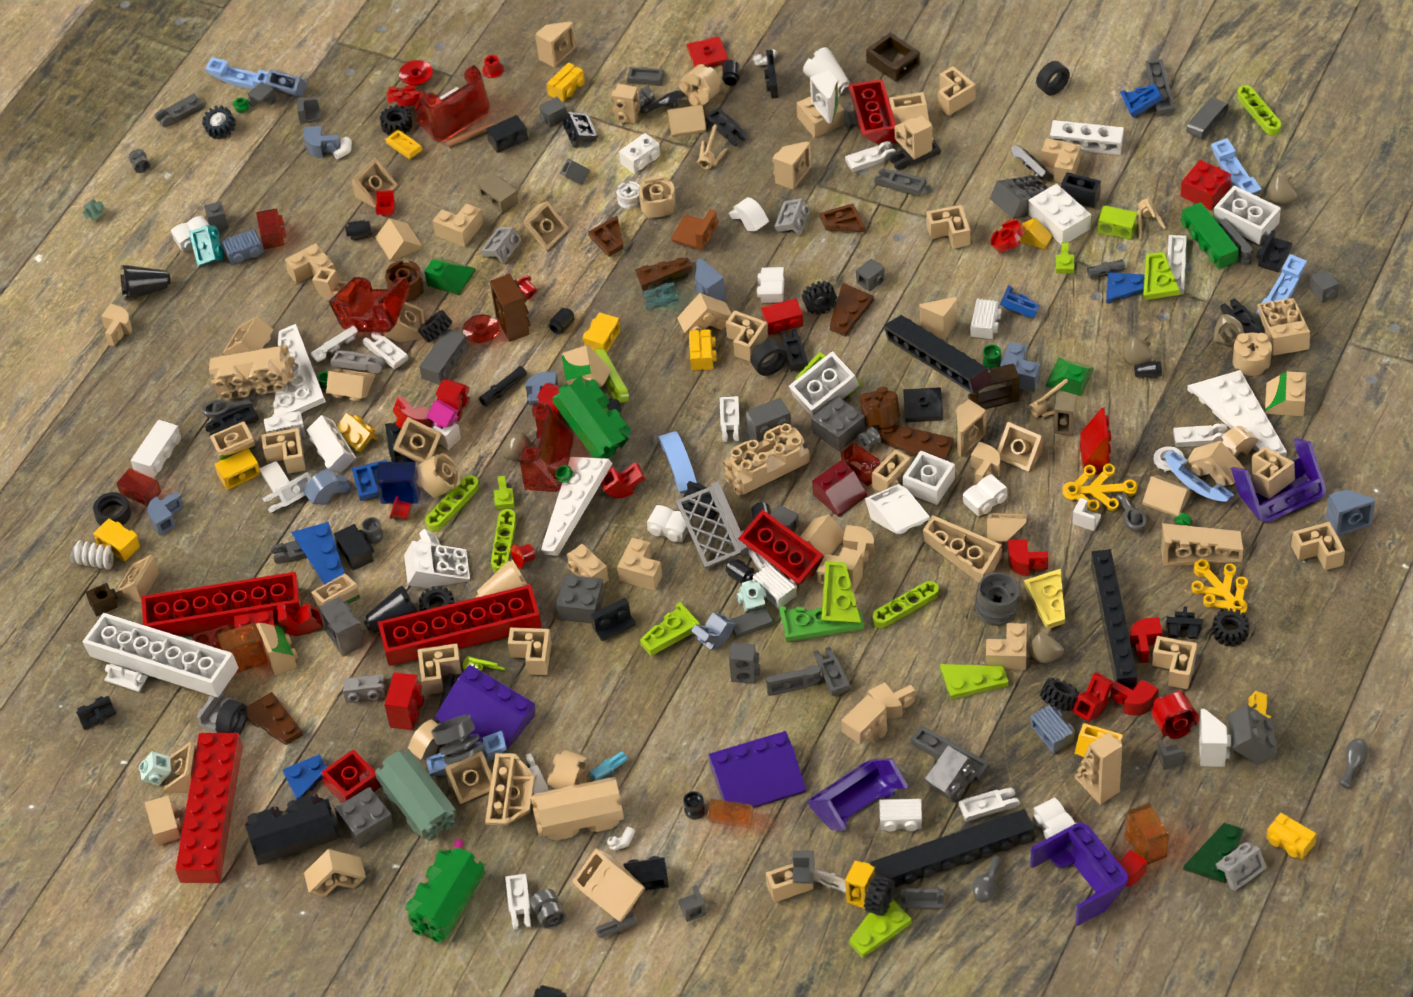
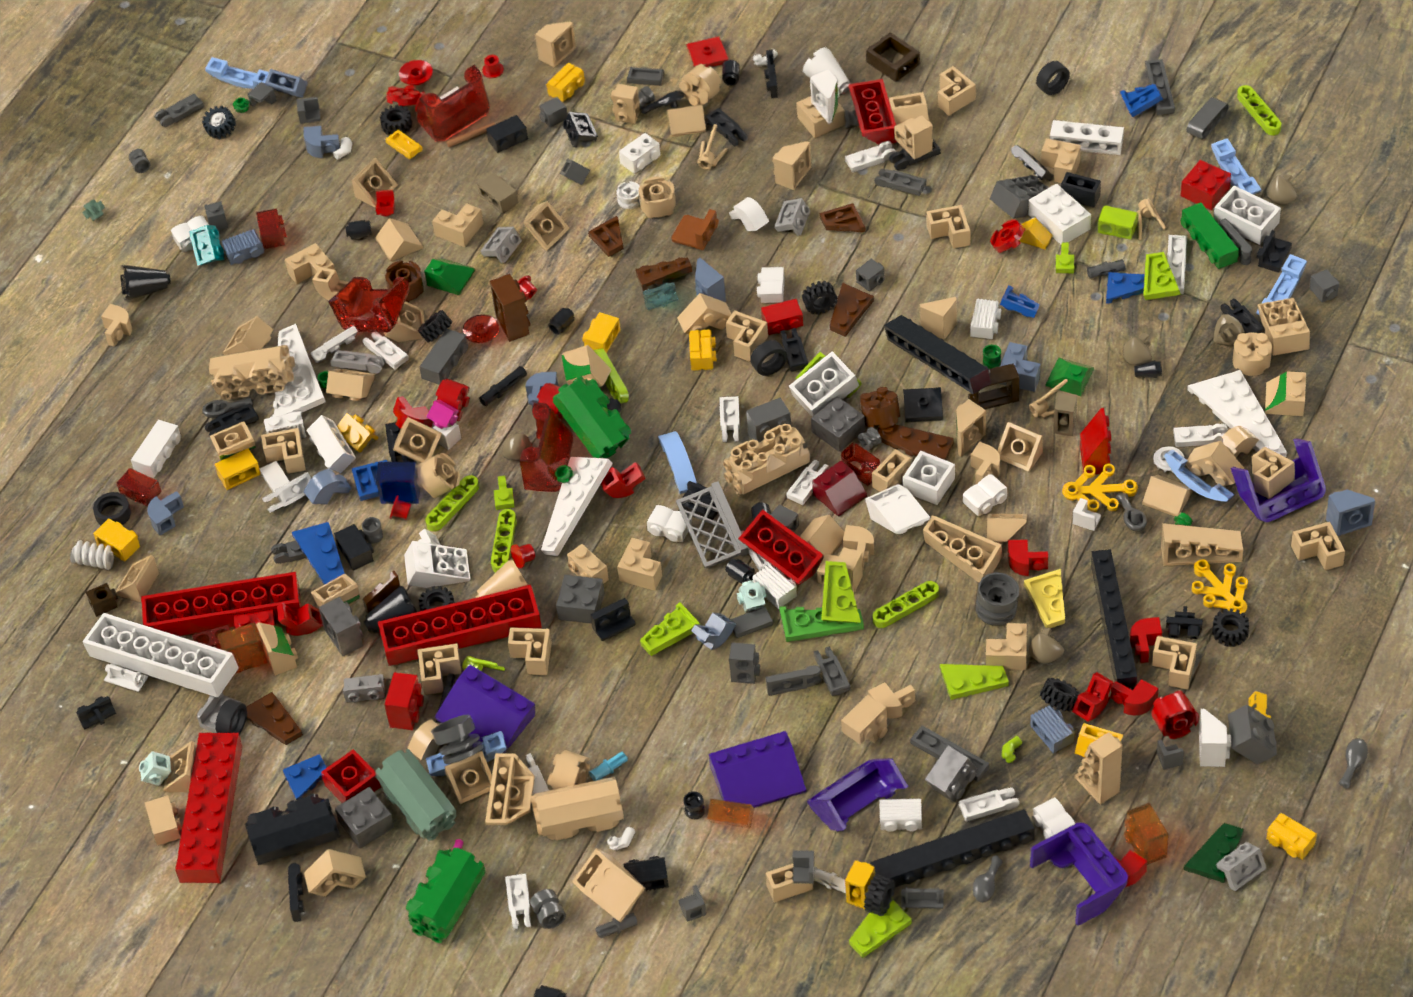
(295, 890): none -> black hinge
(380, 592): none -> reddish brown wing
(803, 487): none -> white hinge
(1009, 747): none -> lime arm

